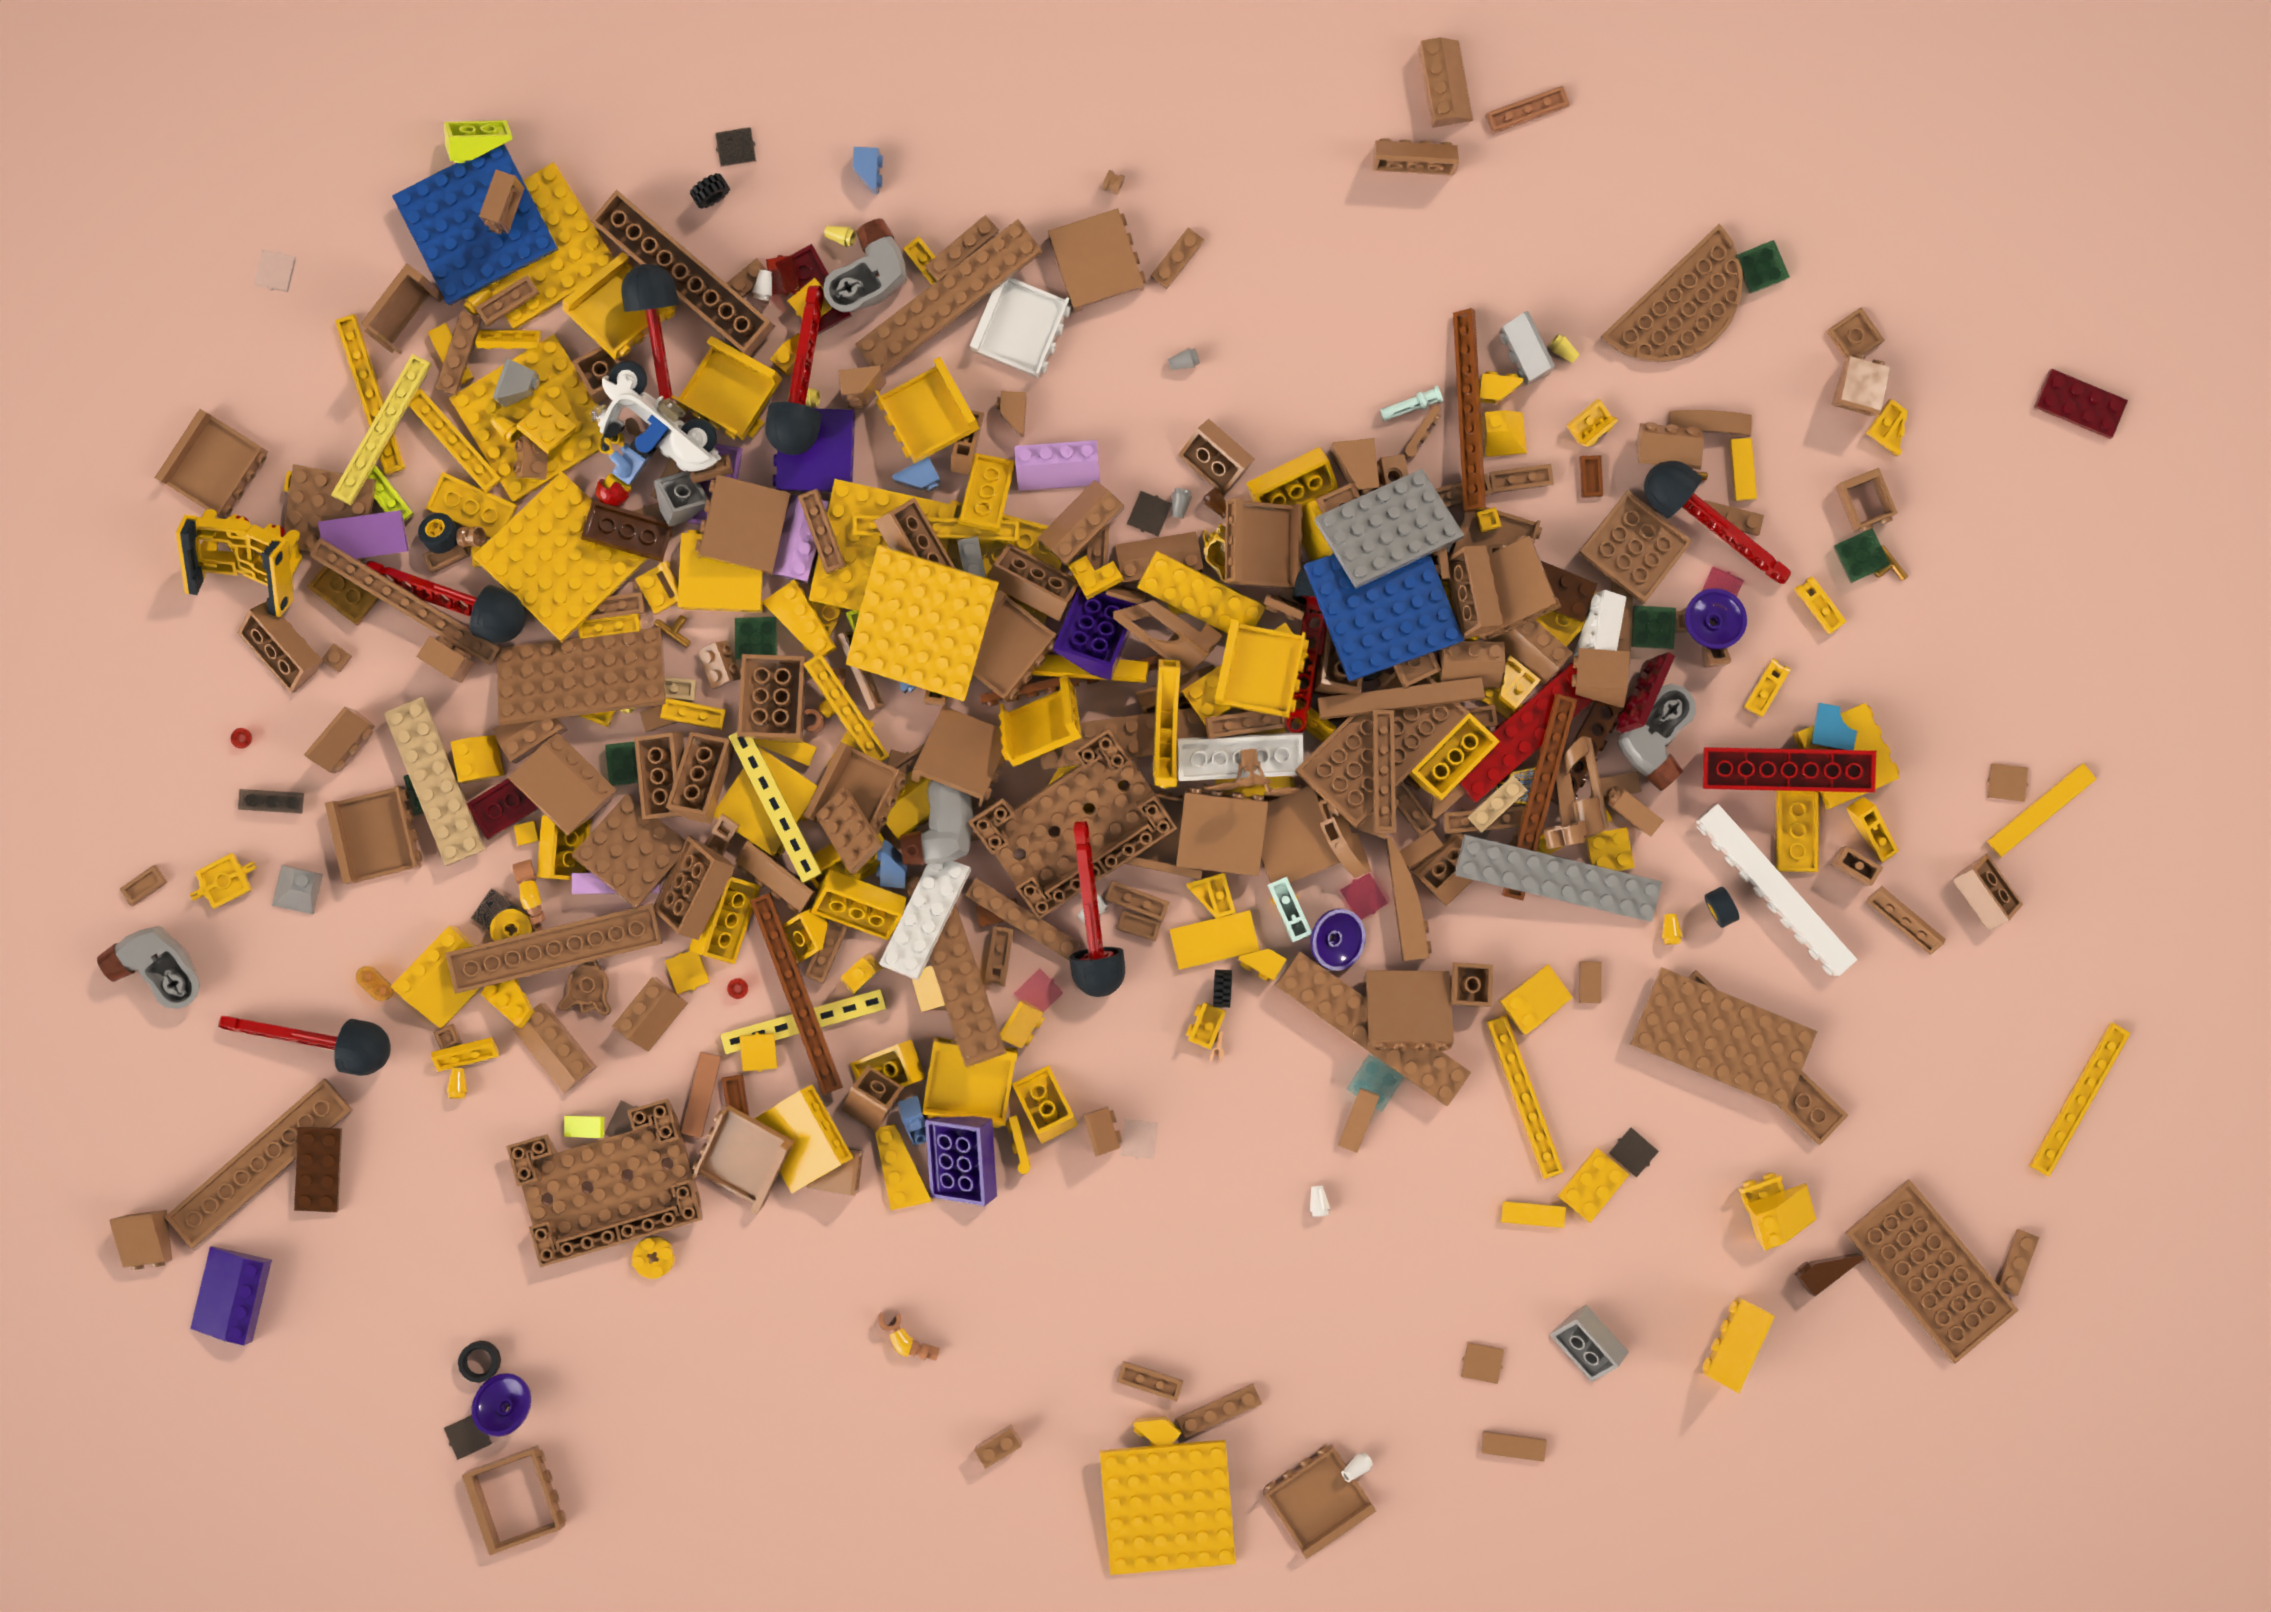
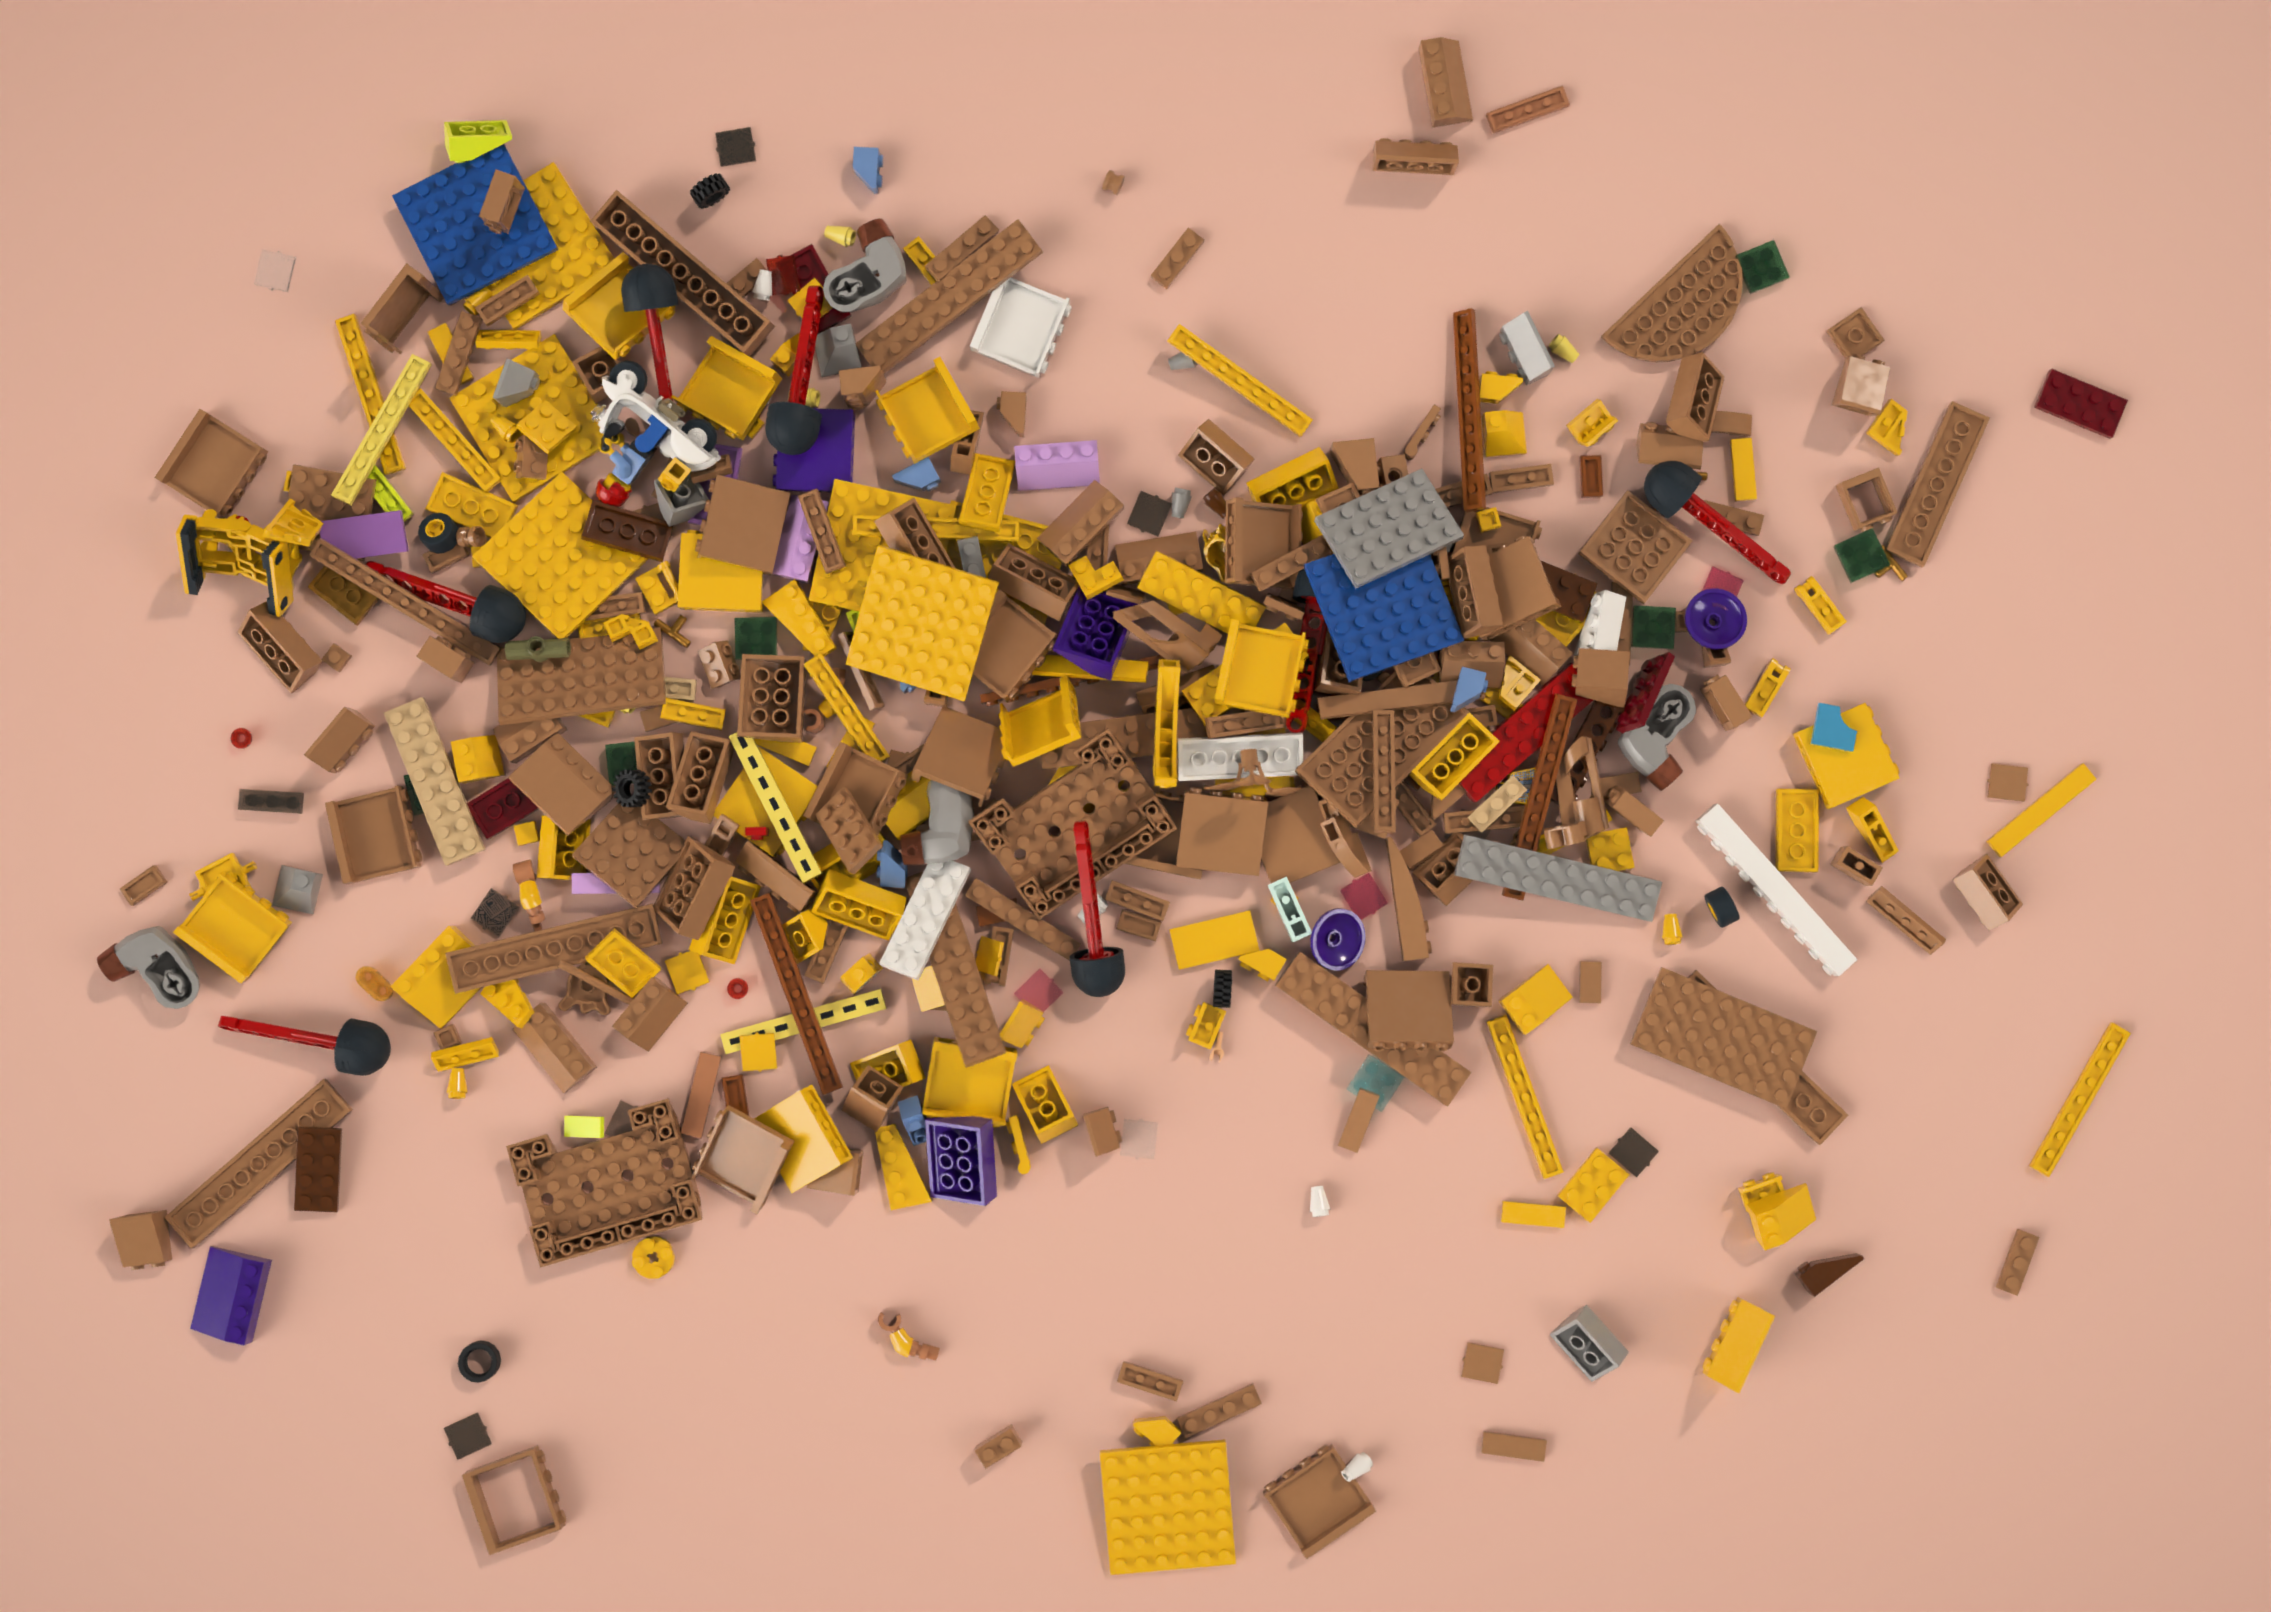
(233, 927): none -> yellow panel
(293, 525): none -> yellow wing
(493, 1400): dark purple dish -> none
(505, 919): yellow plate -> none
(549, 649): none -> olive piece
(595, 982): none -> medium nougat bar
(623, 963): none -> yellow plate
(624, 625): none -> yellow tile
(641, 788): none -> black tyre
(674, 475): none -> yellow brick
(756, 833): none -> red plate
(837, 350): none -> light grey slope
(989, 955): none -> yellow piece
(1096, 259): medium nougat panel -> none
(1213, 894): yellow wing -> none
(1239, 380): none -> yellow tile
(1290, 563): none -> medium nougat plate
(1421, 401): light aqua pin -> none
(1468, 688): none -> medium blue slope
(1695, 397): none -> medium nougat slope
(1725, 702): none -> medium nougat window
(1789, 769): red brick -> none
(1931, 1271): medium nougat plate -> none
(1937, 484): none -> medium nougat plate

